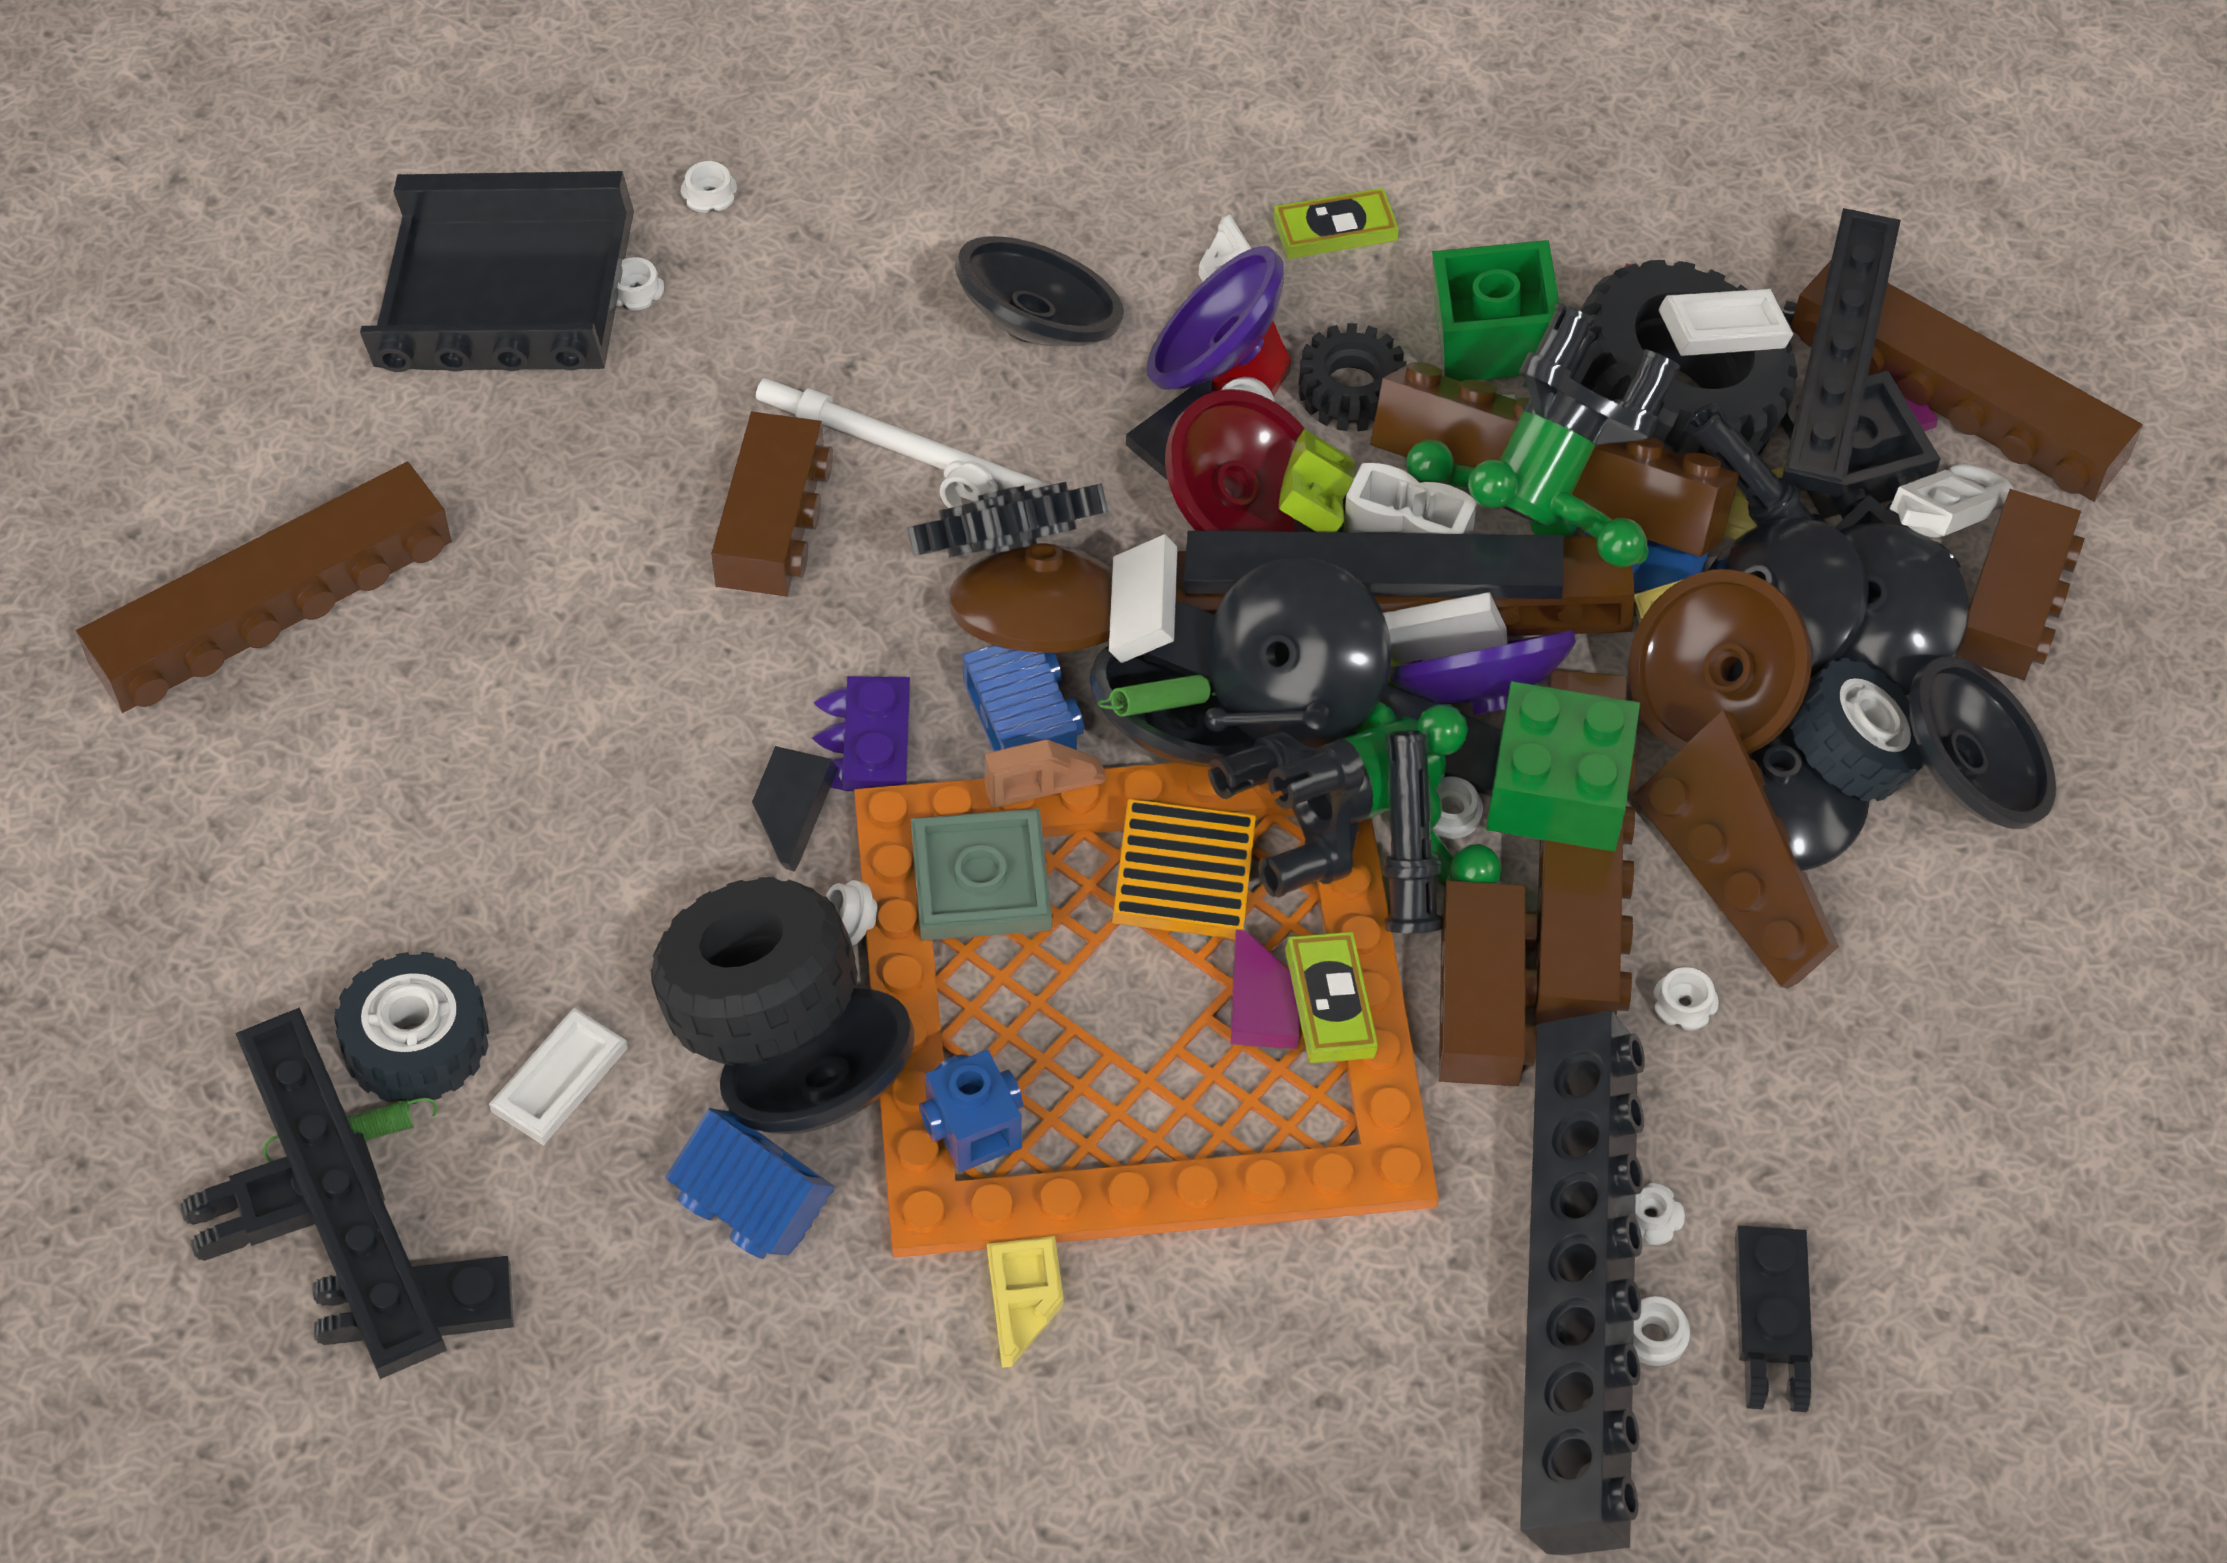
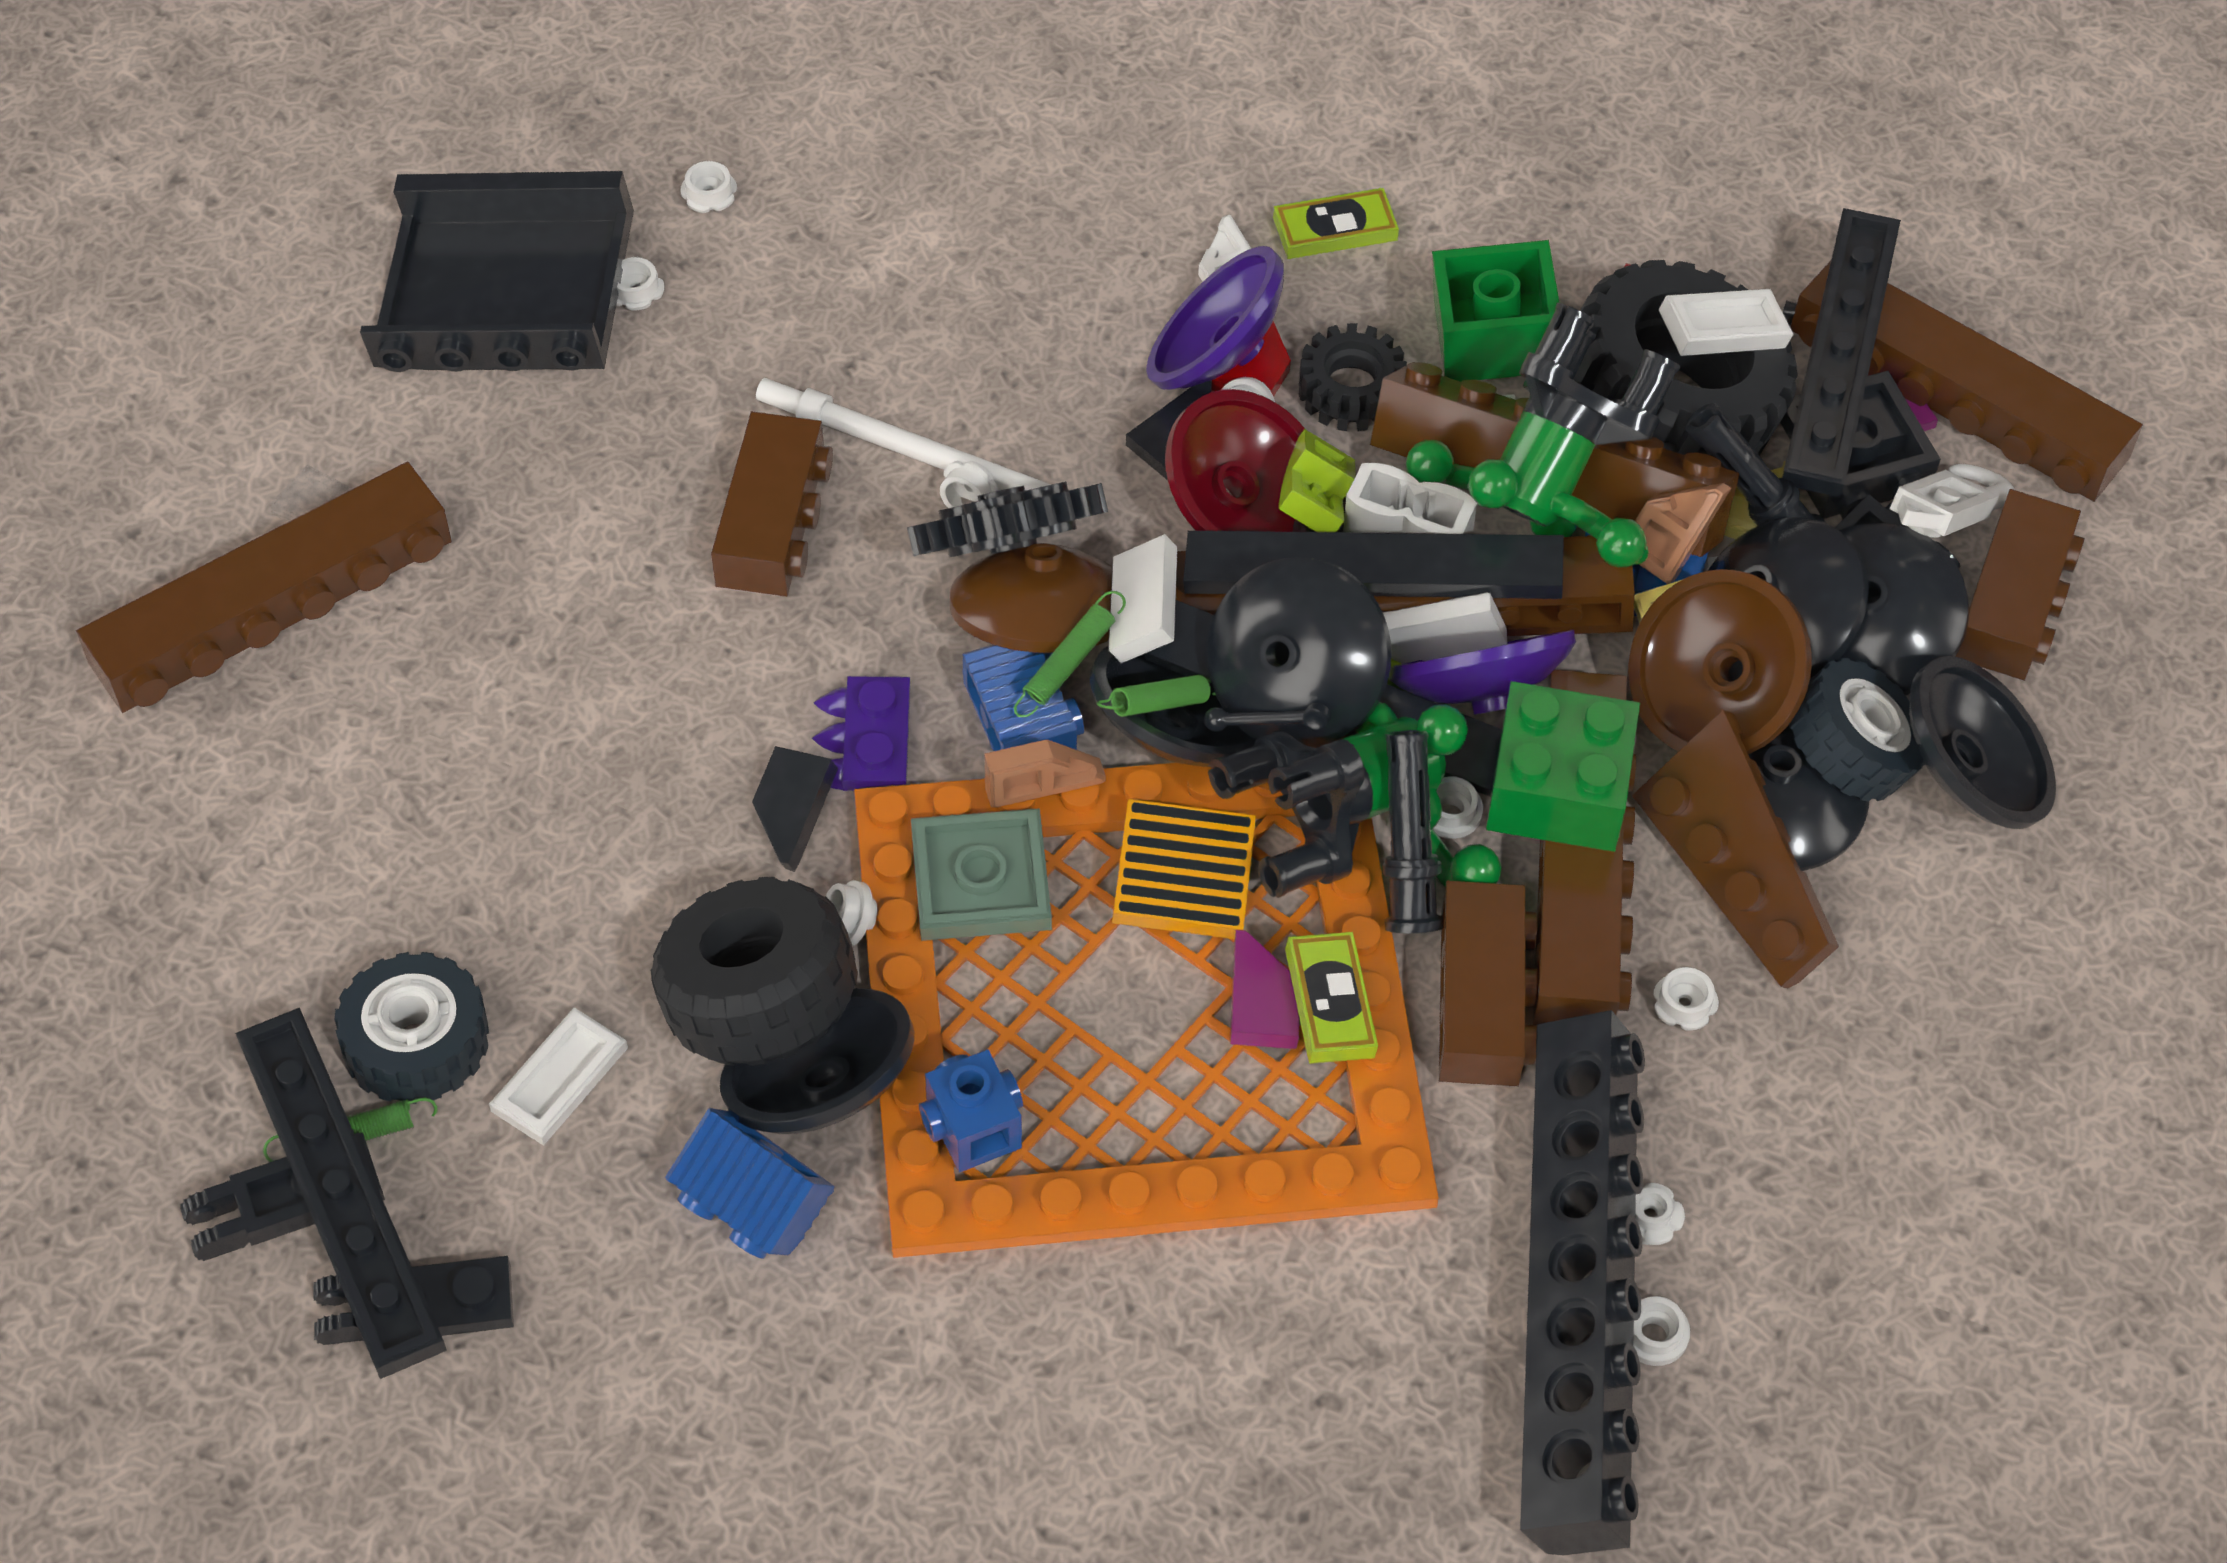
(1024, 1292): light yellow tile -> none
(1037, 292): black dish -> none
(1069, 654): none -> bright green piece
(1675, 526): none -> nougat tile
(1774, 1311): black hinge -> none

